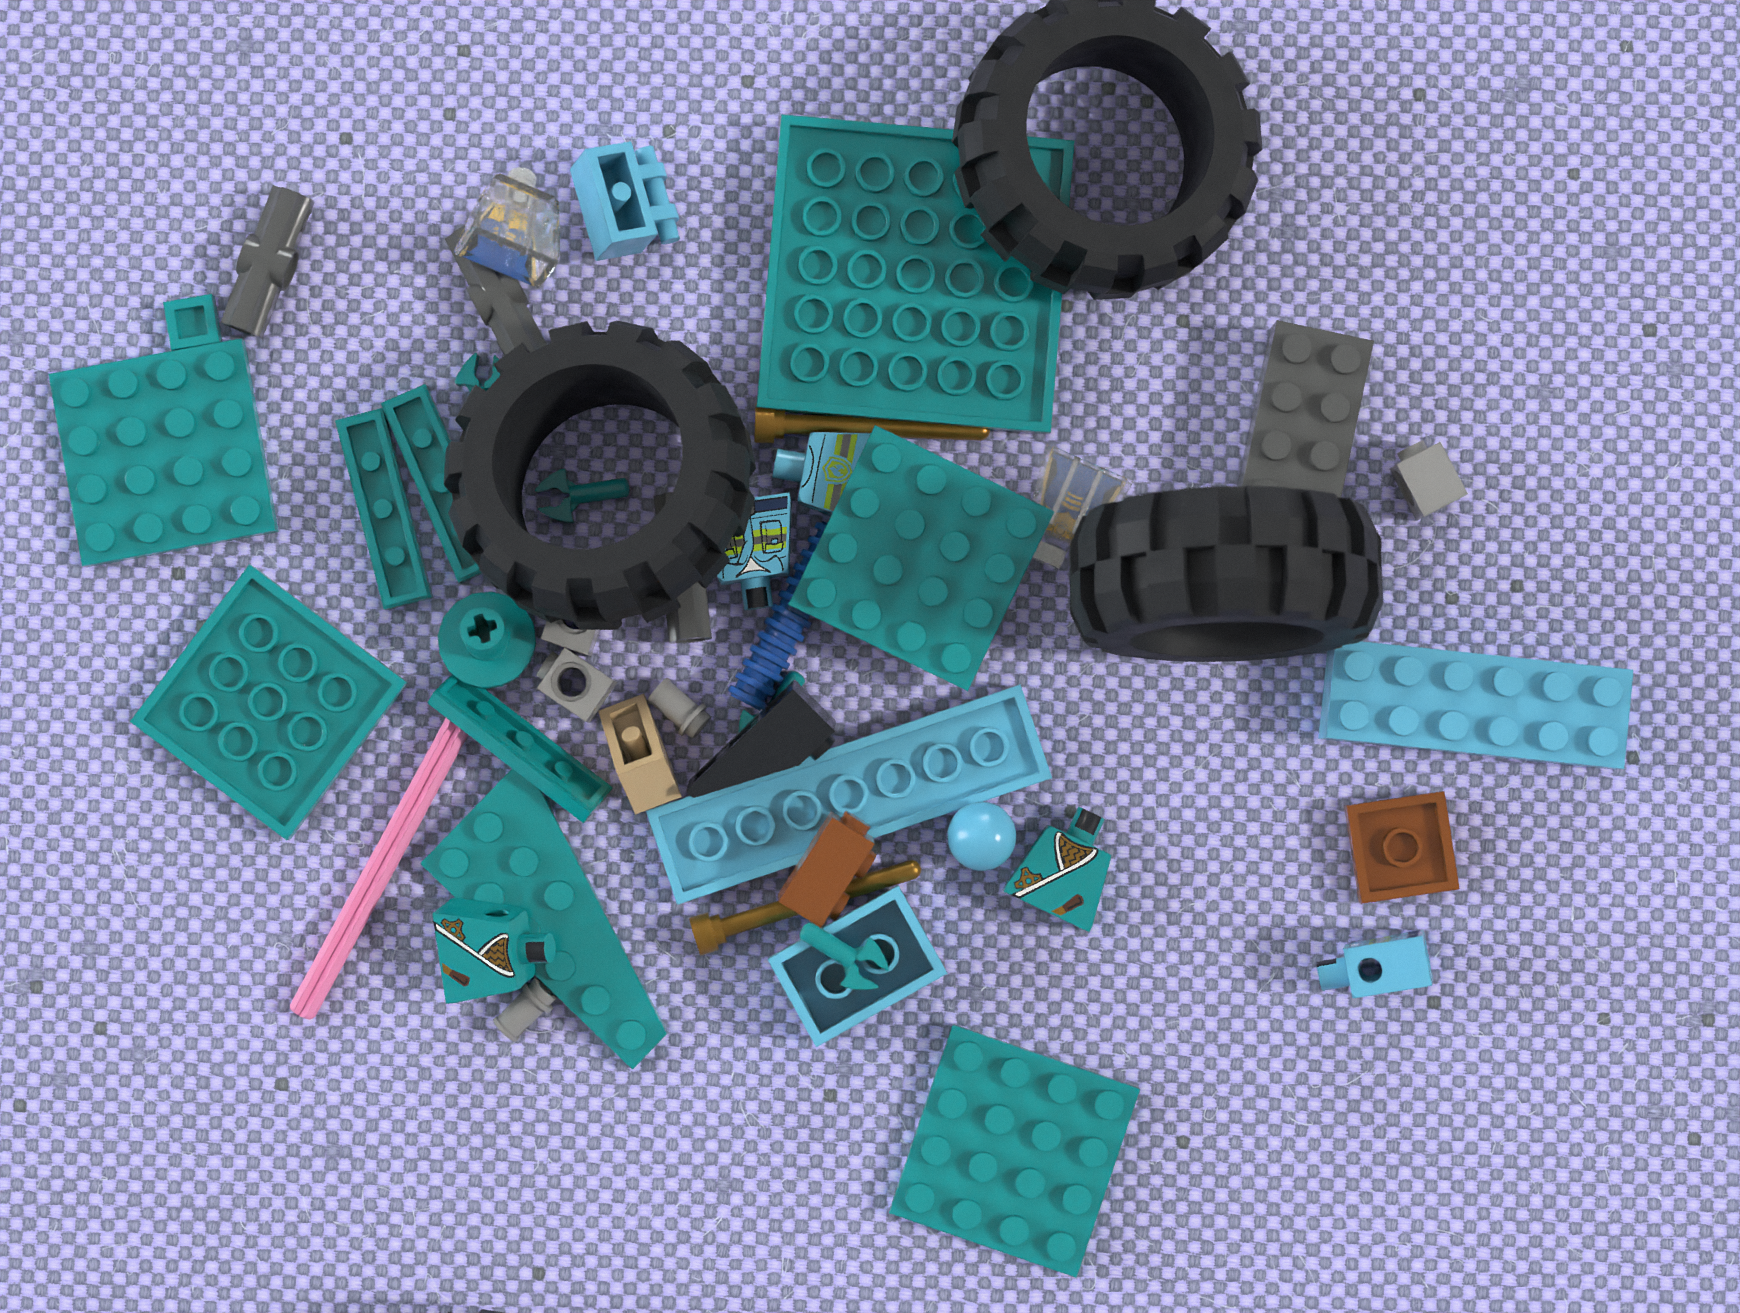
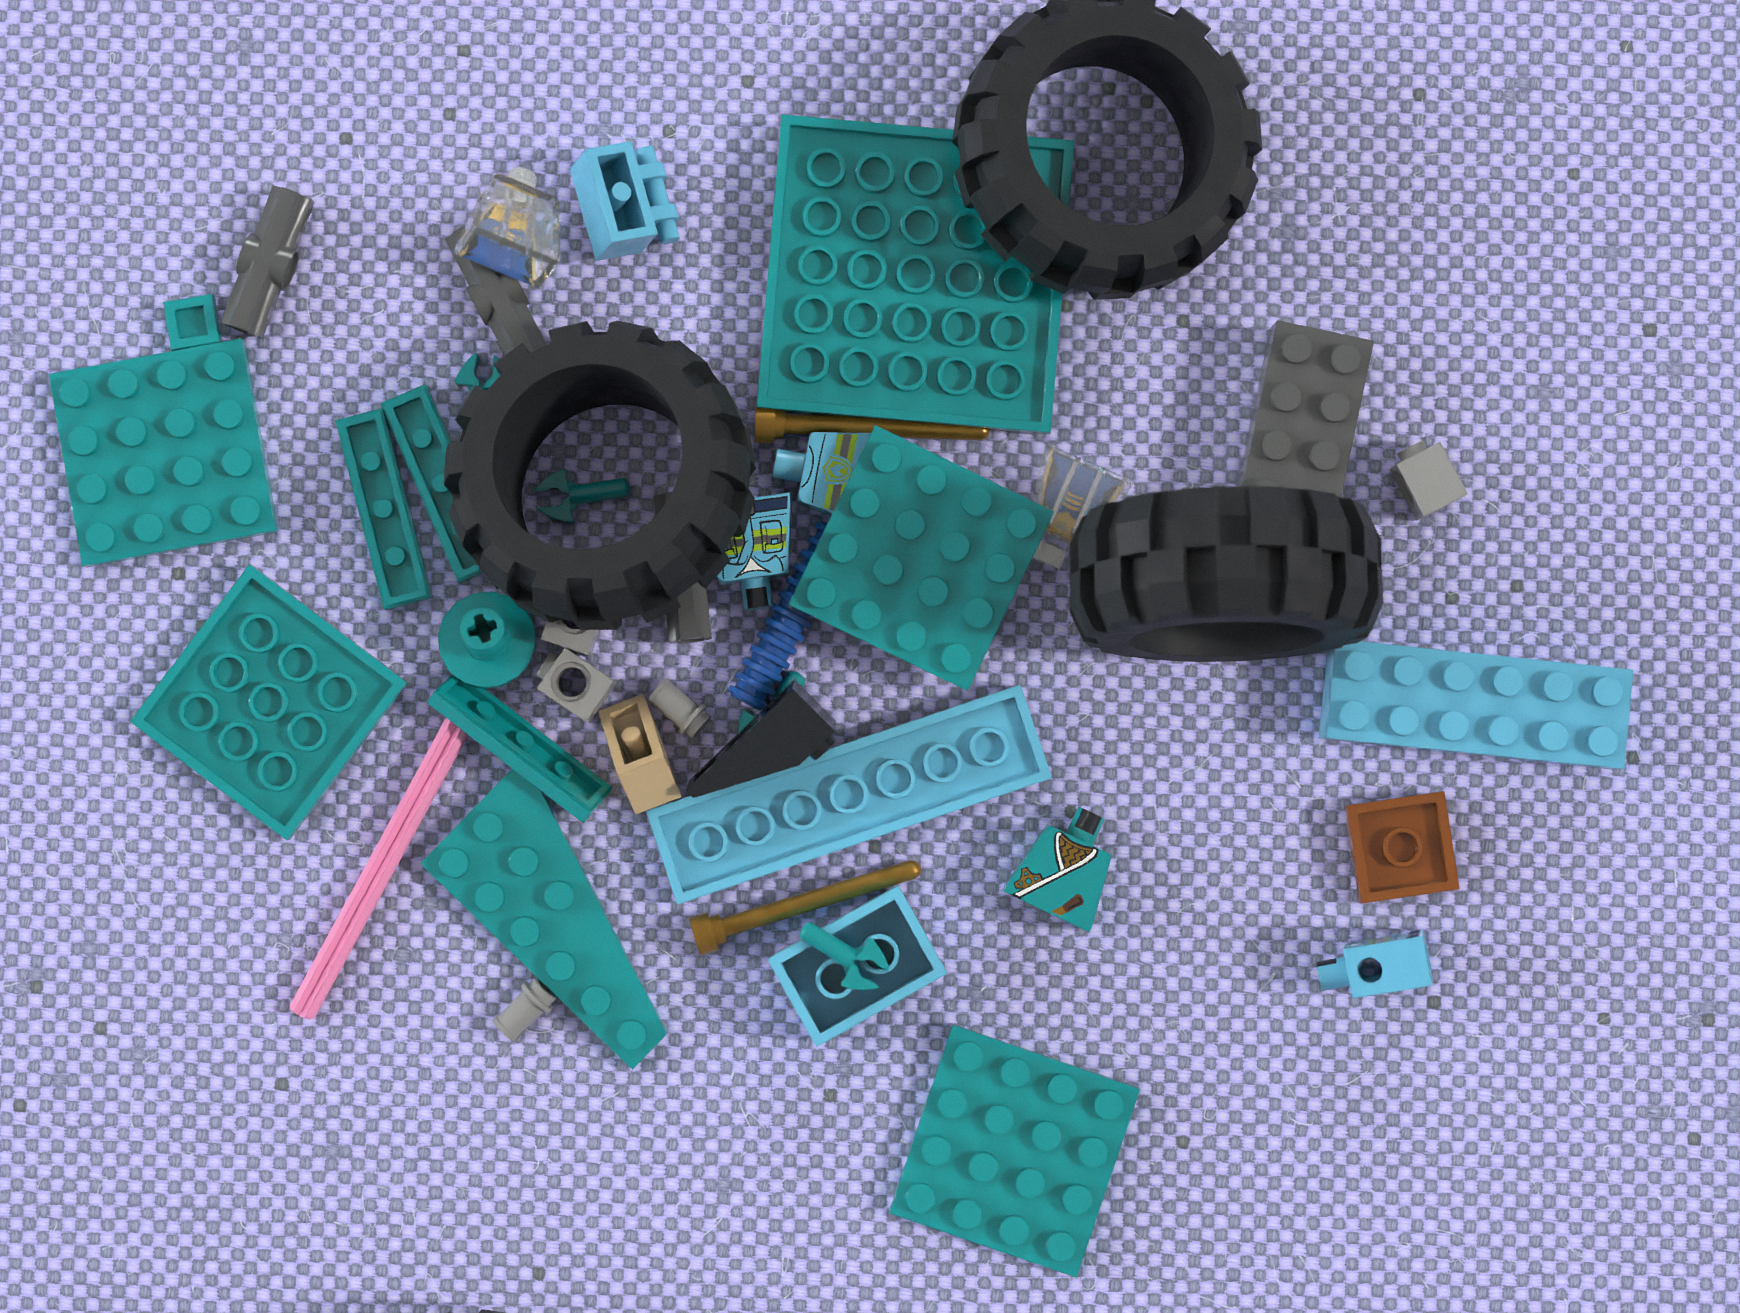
(486, 948): teal torso -> none
(827, 867): dark orange brick -> none
(981, 836): medium azure piece -> none

